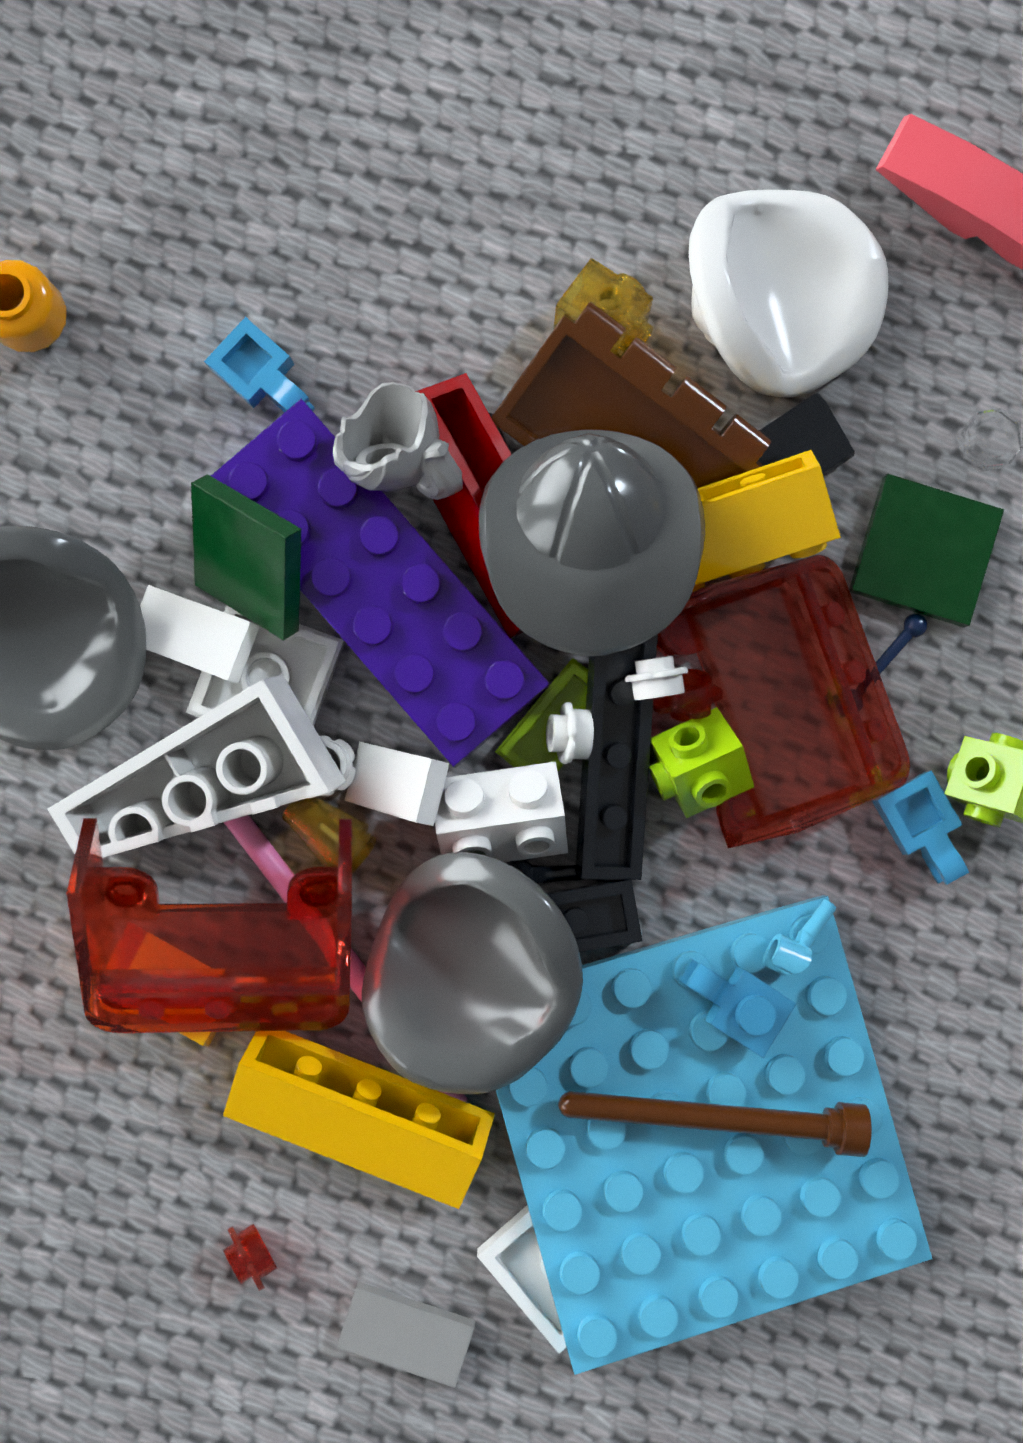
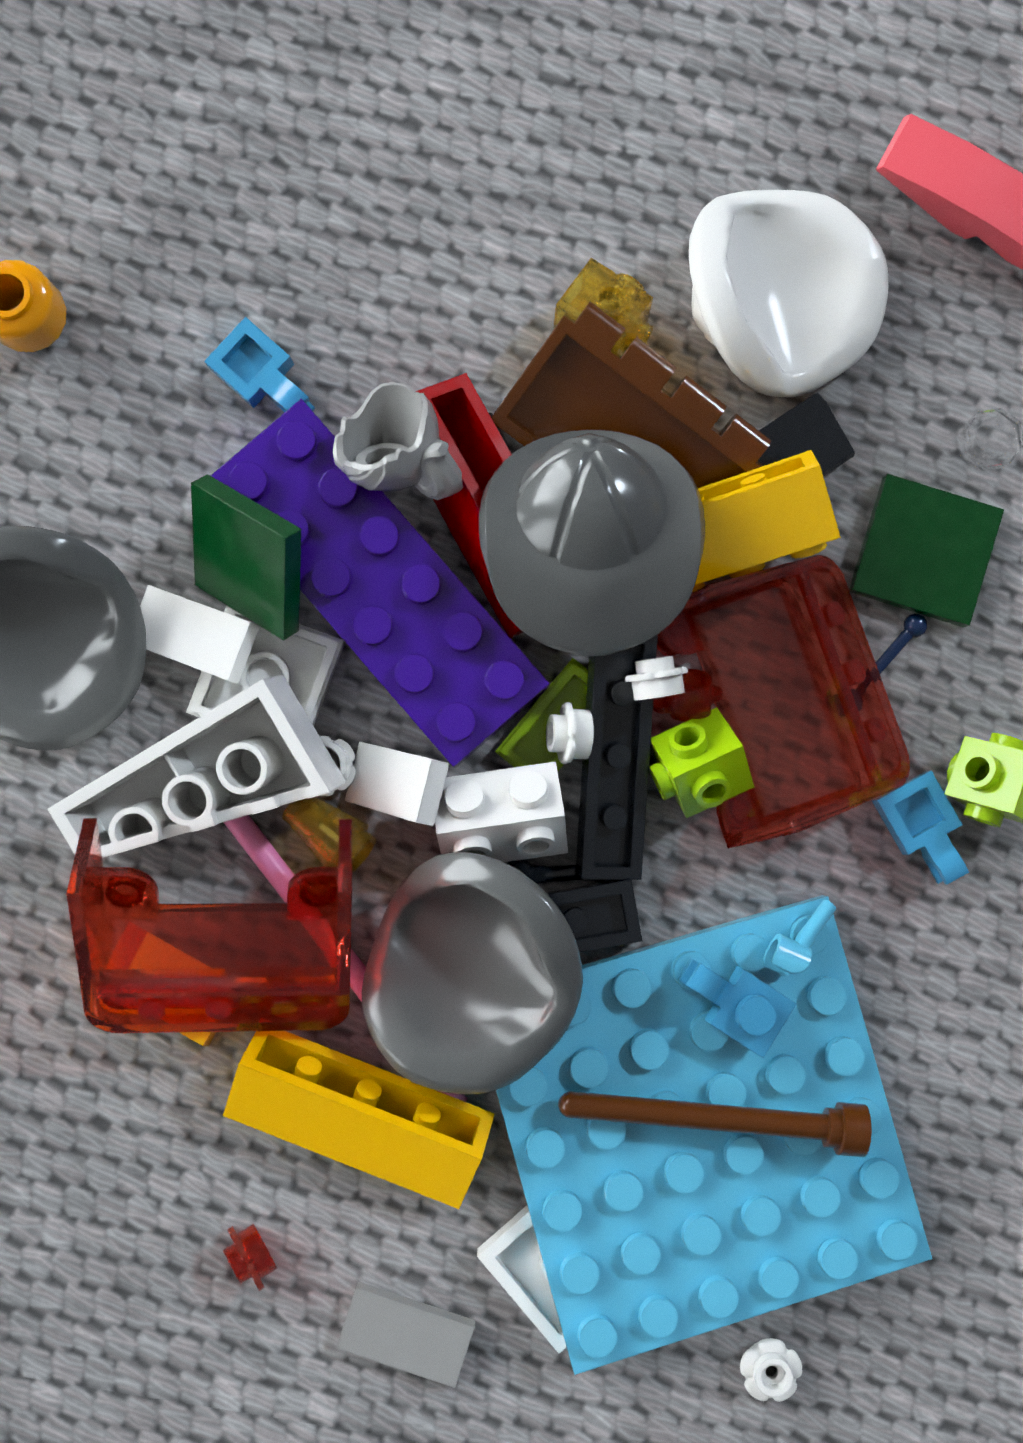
(763, 1355): none -> white plate

